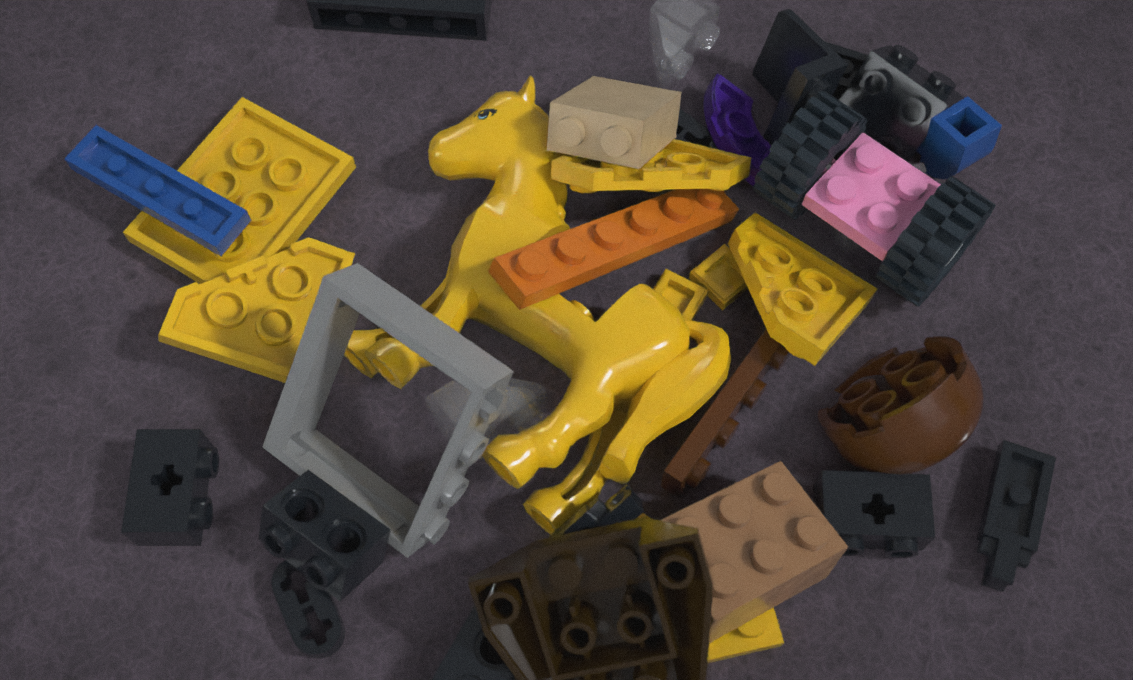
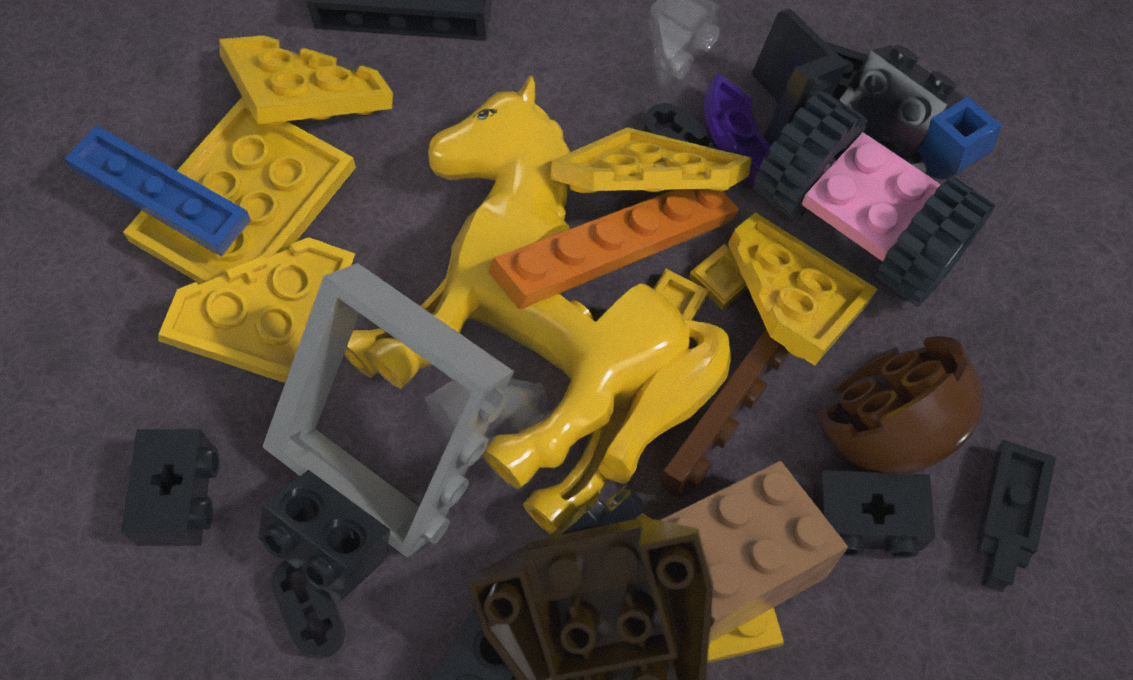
(299, 86): none -> yellow plate
(613, 121): tan brick -> none

